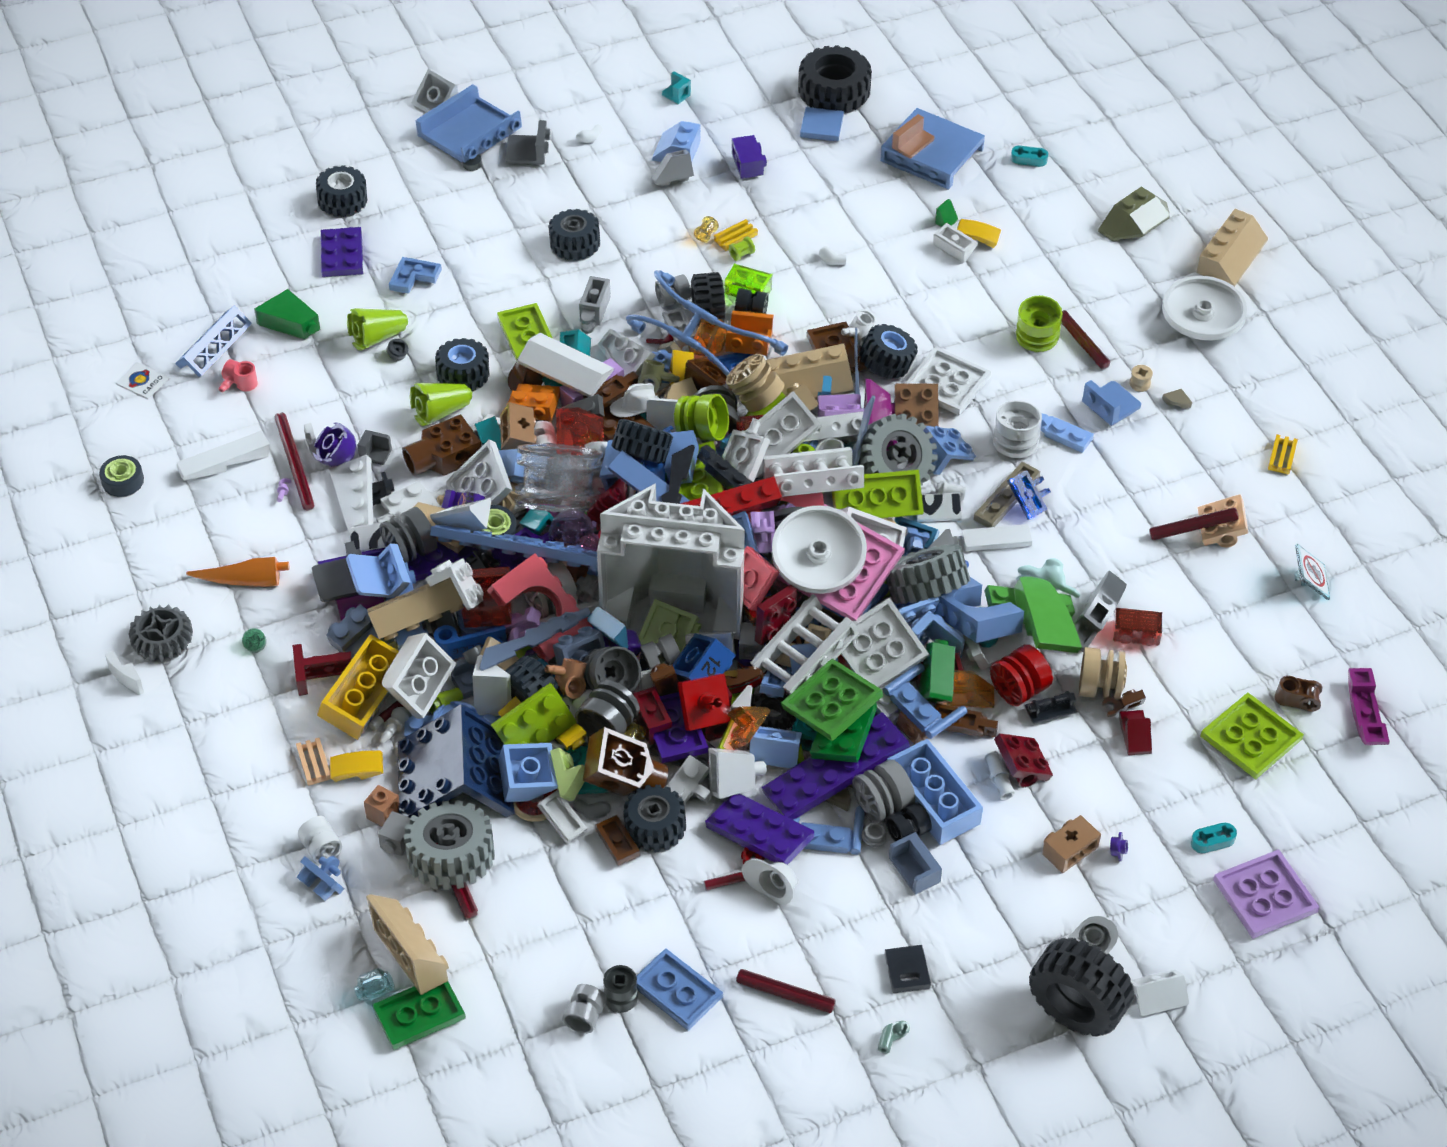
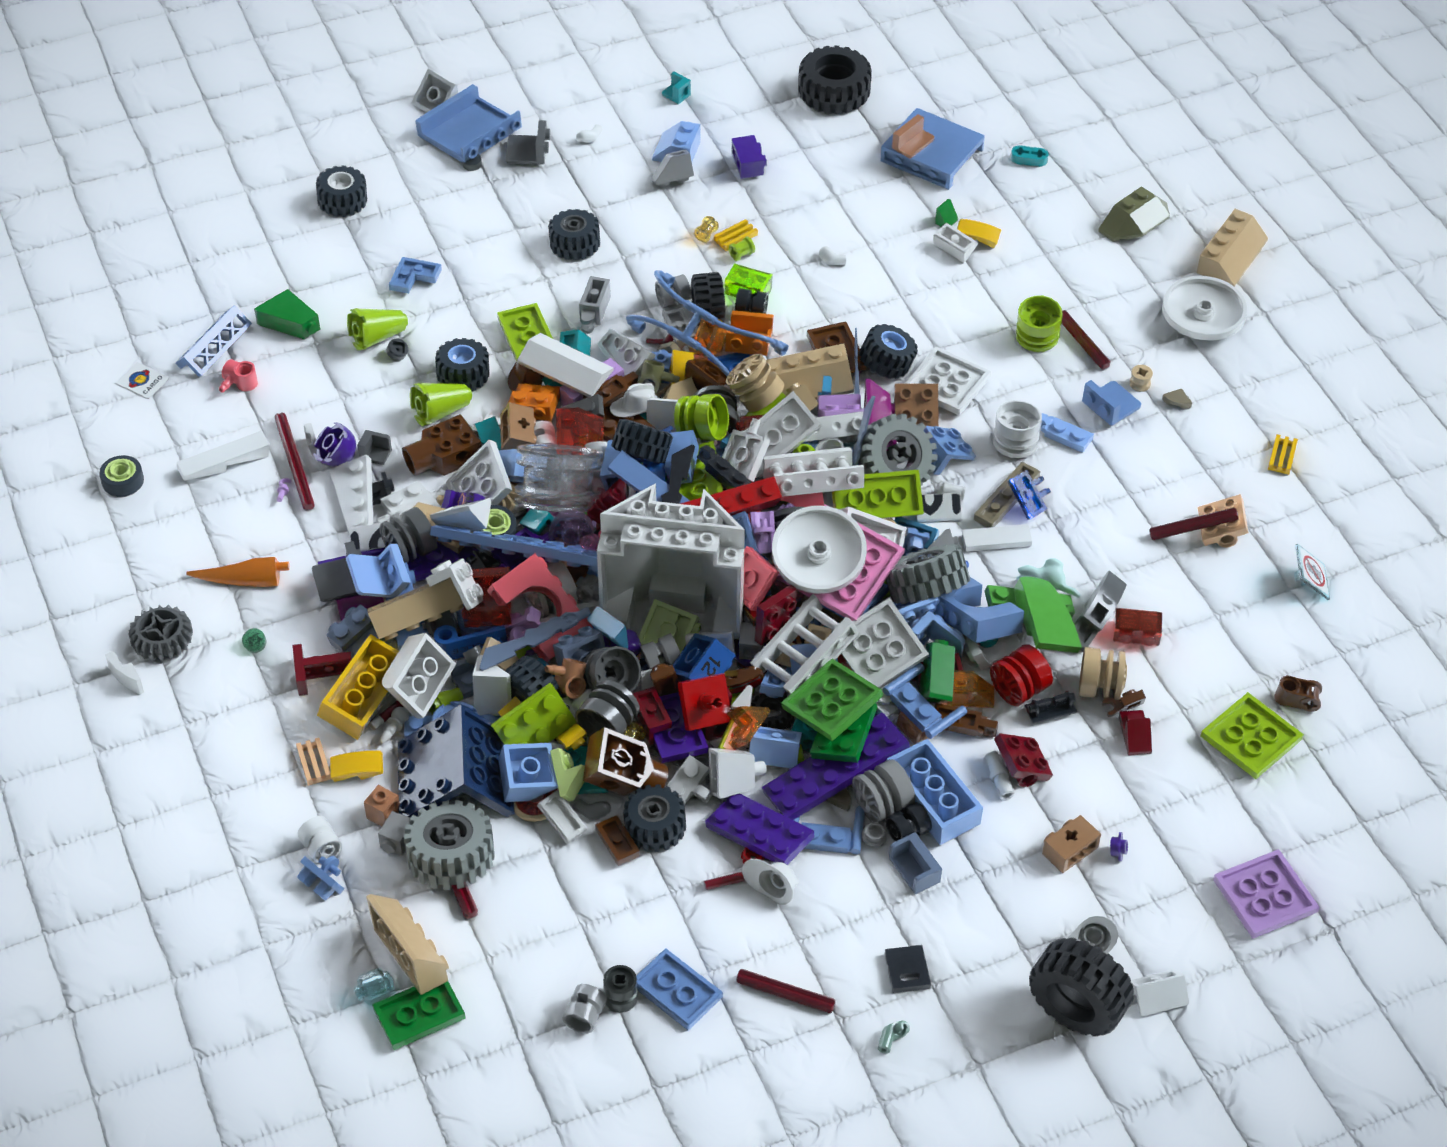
(341, 252): dark purple plate -> none
(822, 124): medium blue tile -> none
(863, 321): white piece -> none
(1213, 836): teal beam -> none
(1365, 707): magenta slope -> none

